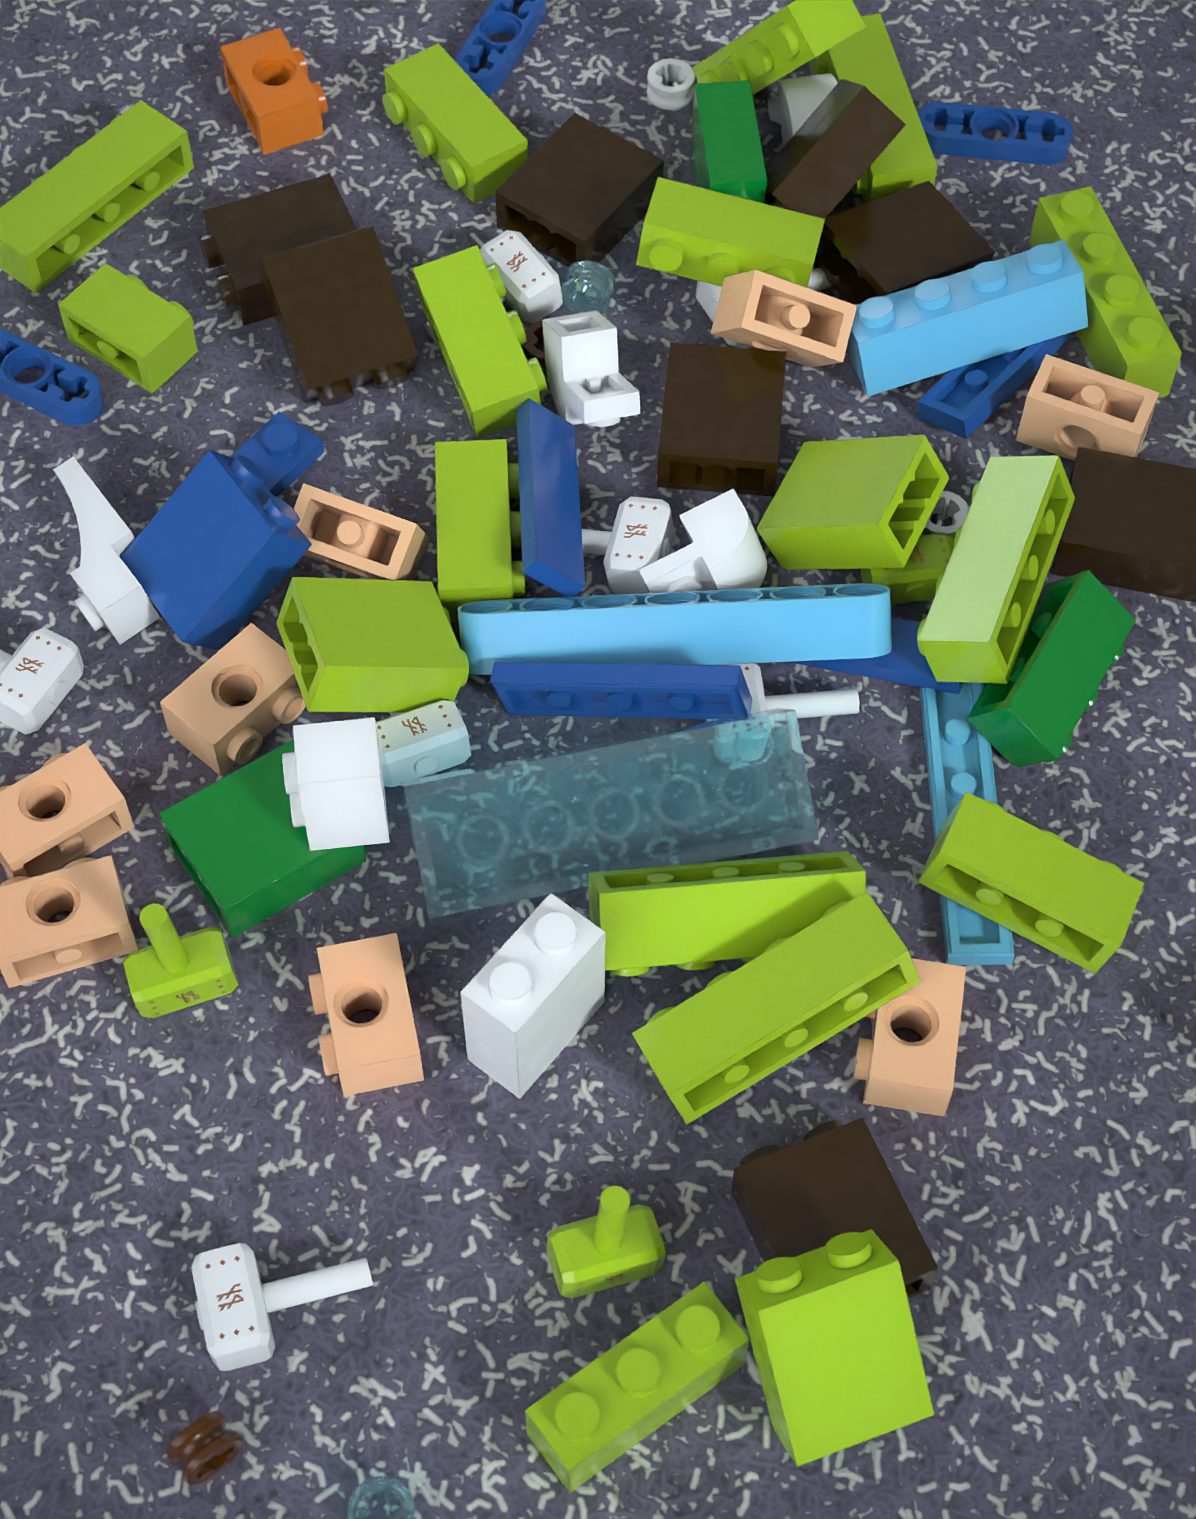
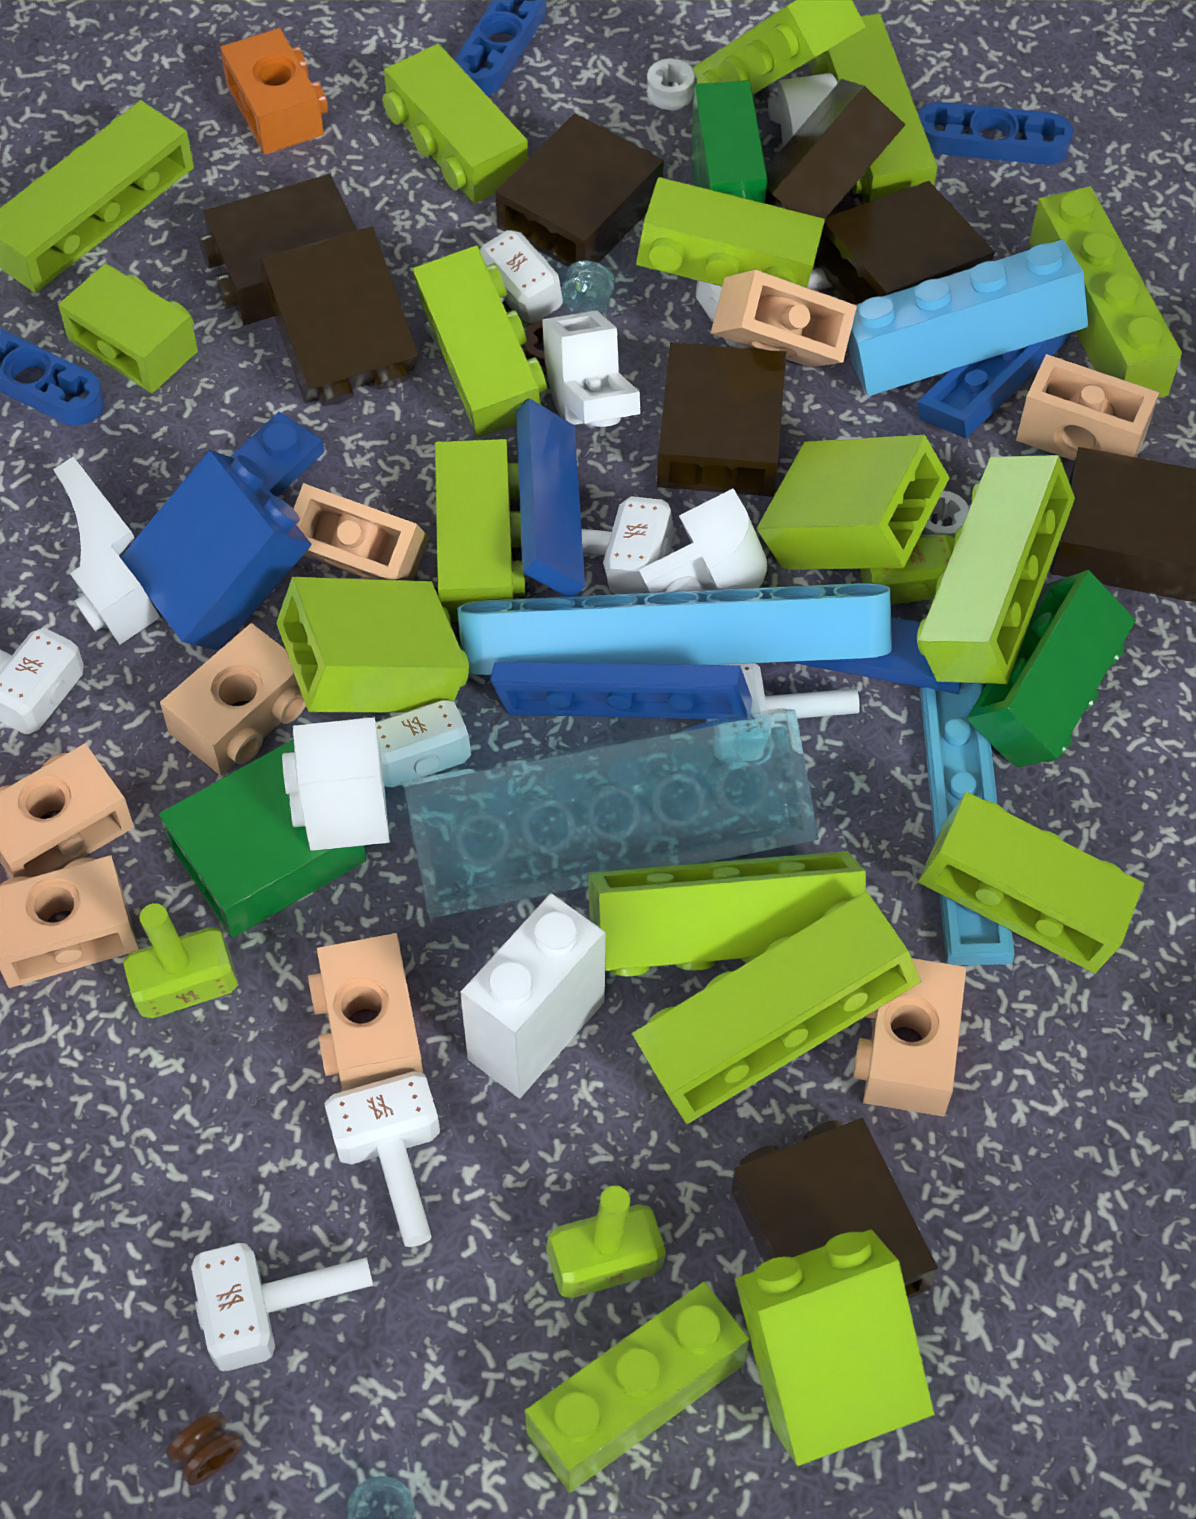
(382, 1123): none -> white piece

